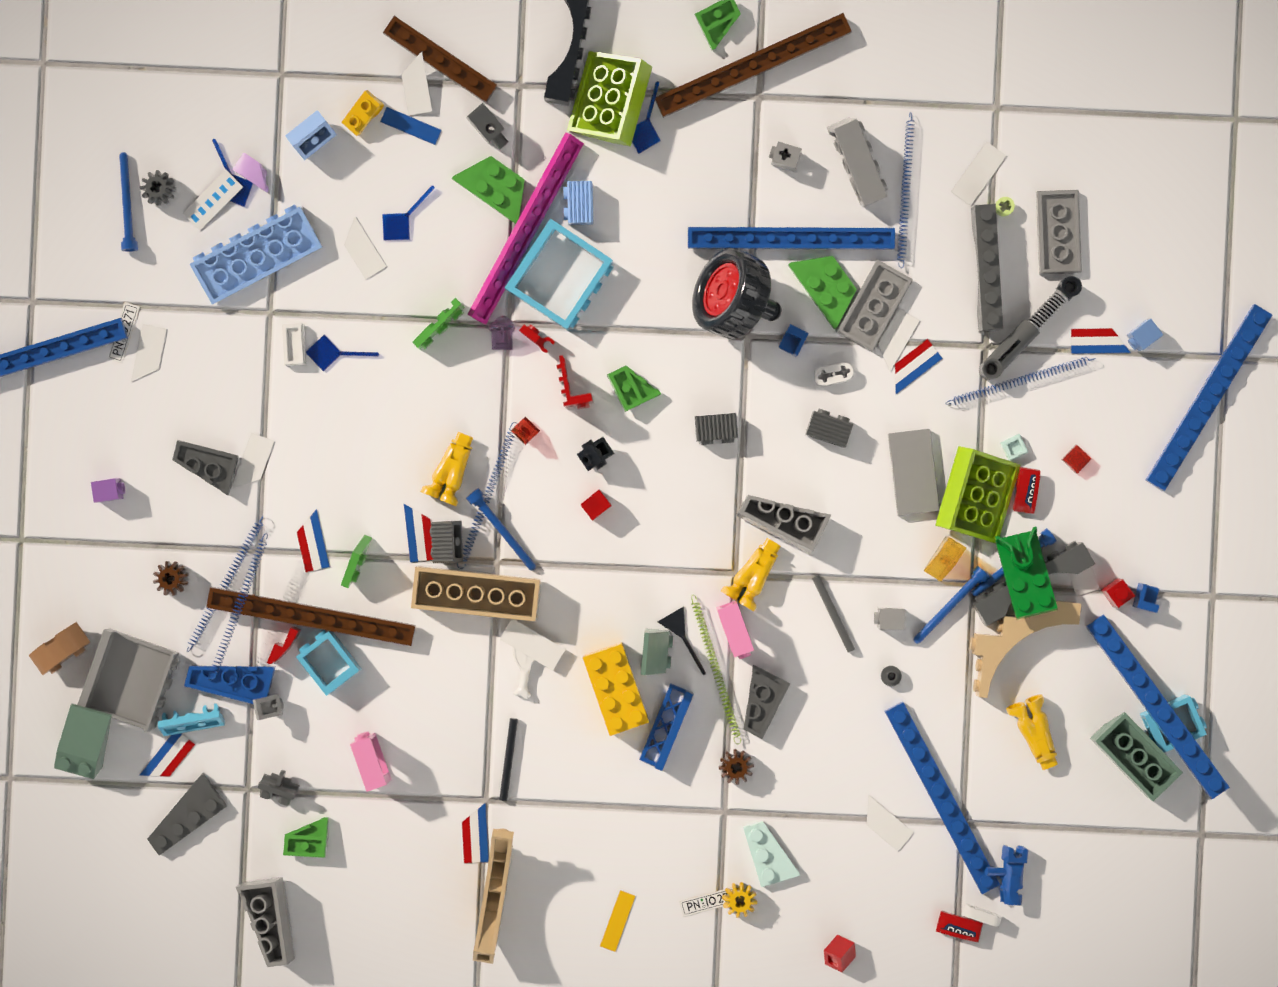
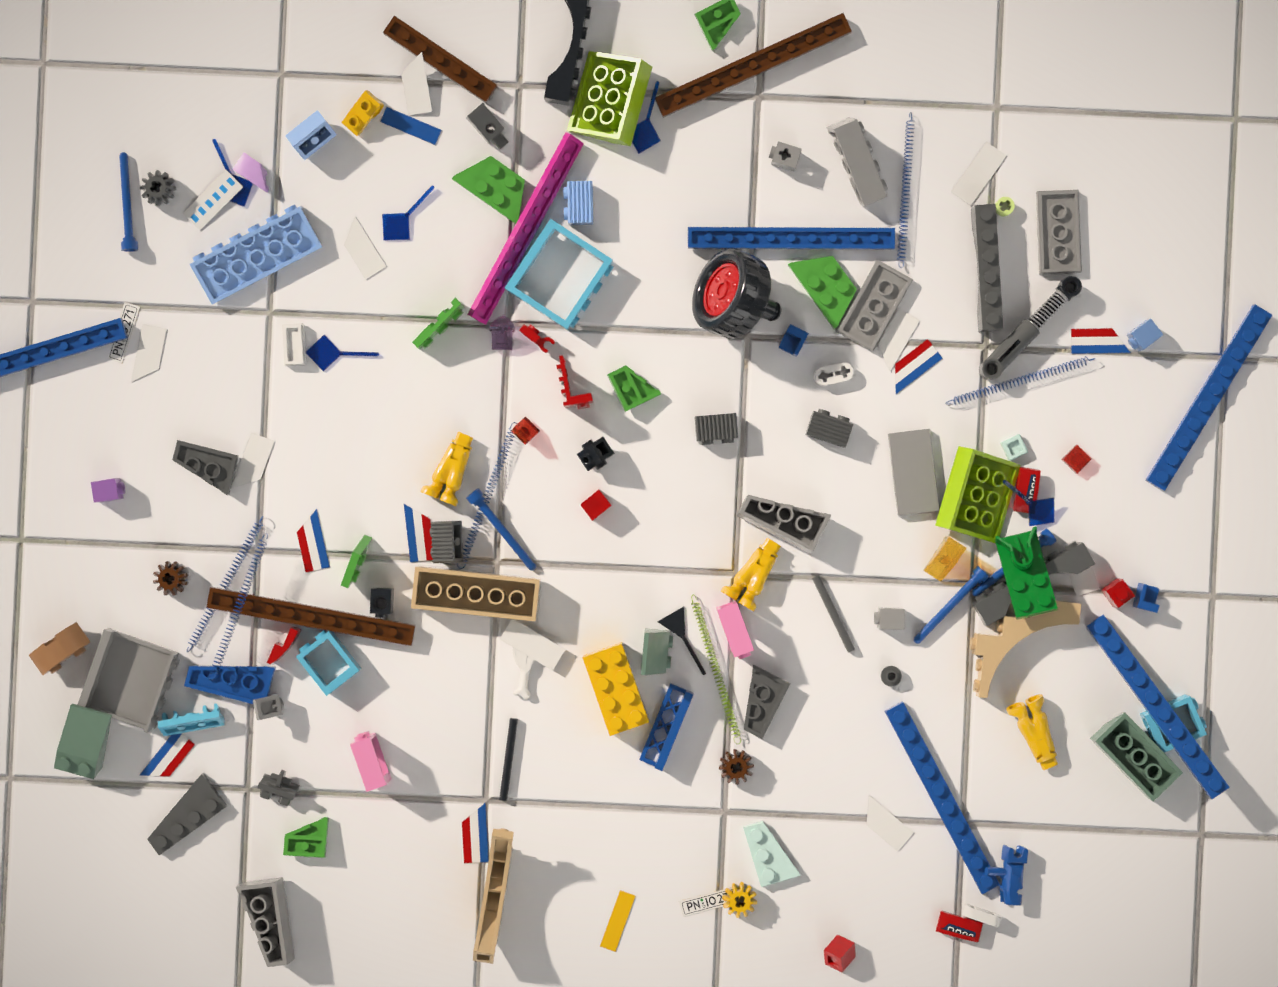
(388, 594): none -> black brick
(1040, 510): none -> clear blue piece

